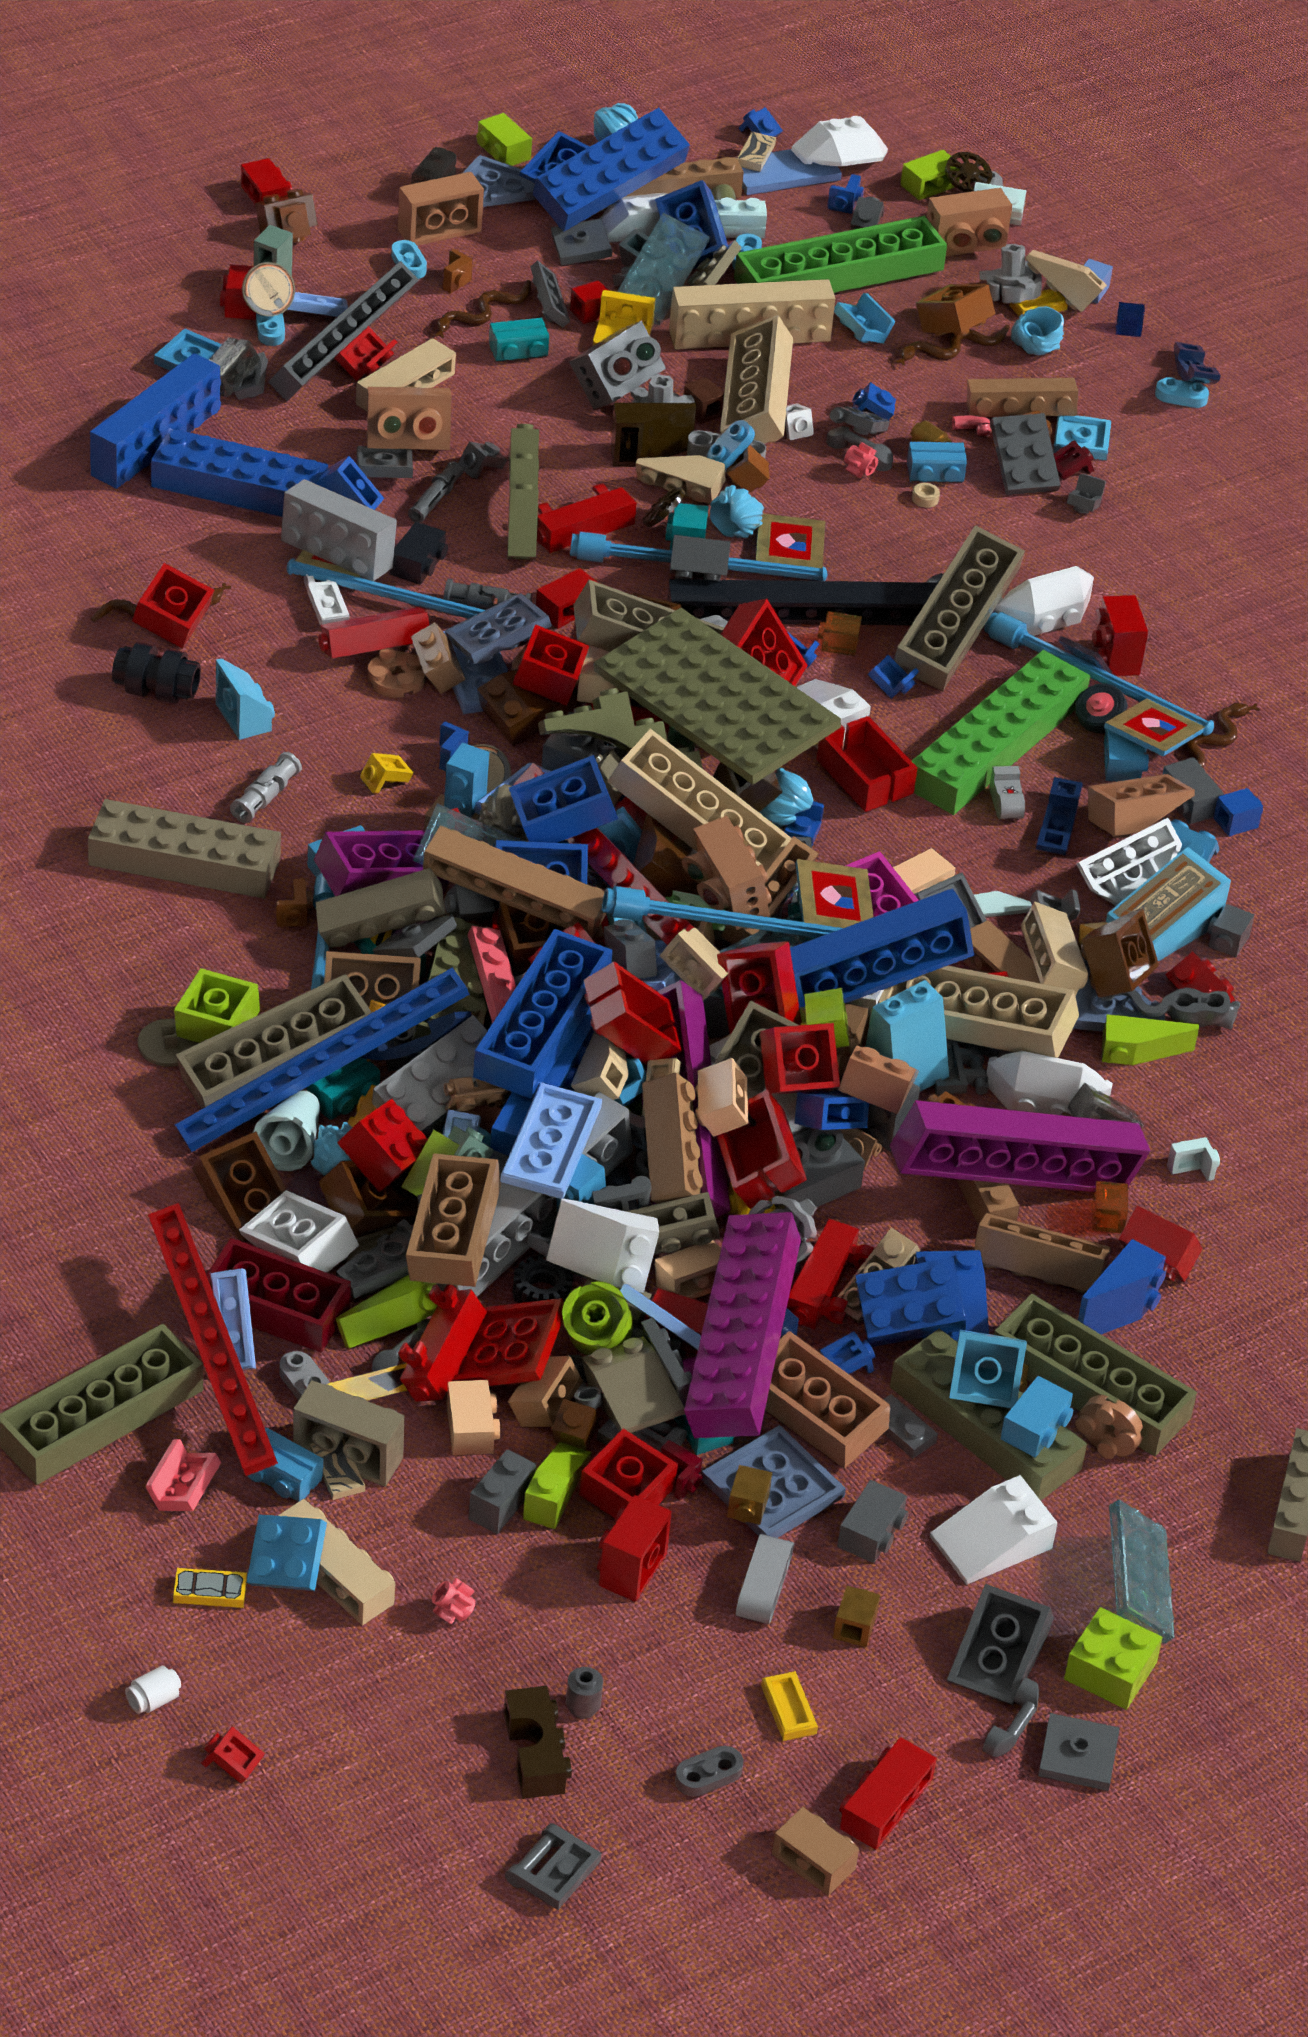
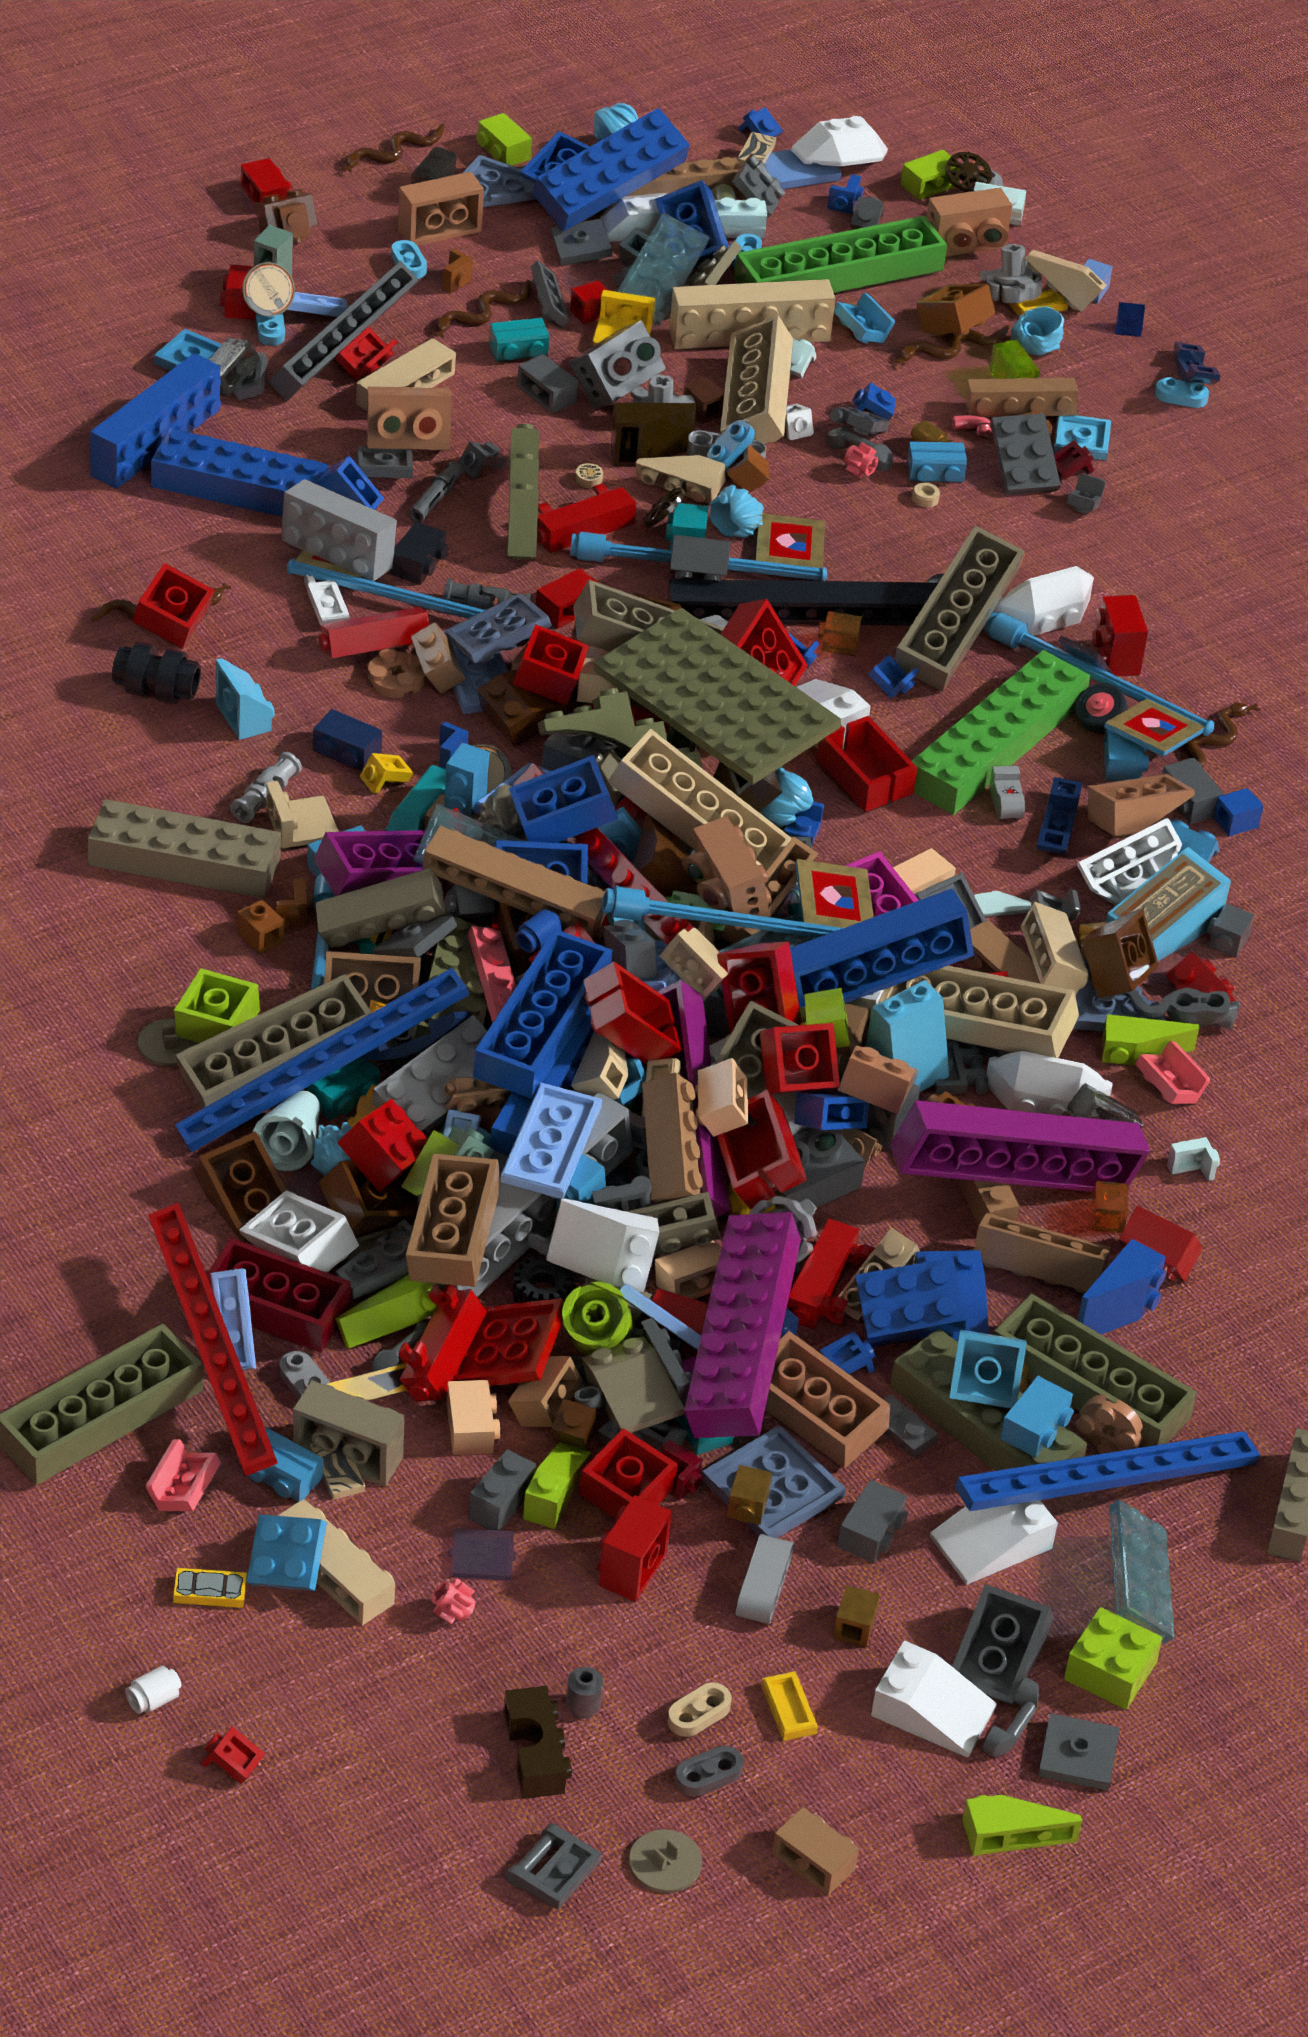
(260, 926): none -> dark orange brick
(298, 820): none -> tan bracket
(346, 739): none -> dark blue brick
(353, 159): none -> reddish brown animal
(412, 809): none -> teal piece
(482, 1554): none -> clear purple piece
(537, 930): none -> blue brick
(547, 383): none -> dark grey brick
(589, 475): none -> tan tile
(665, 1861): none -> dark tan piece
(696, 1709): none -> tan plate
(751, 181): none -> dark grey plate
(802, 354): none -> light aqua bracket
(887, 1792): red brick -> none
(932, 1700): none -> white slope
(1012, 361): none -> clear neon green brick
(1013, 1824): none -> lime slope
(1106, 1471): none -> blue plate
(1174, 1074): none -> coral bracket

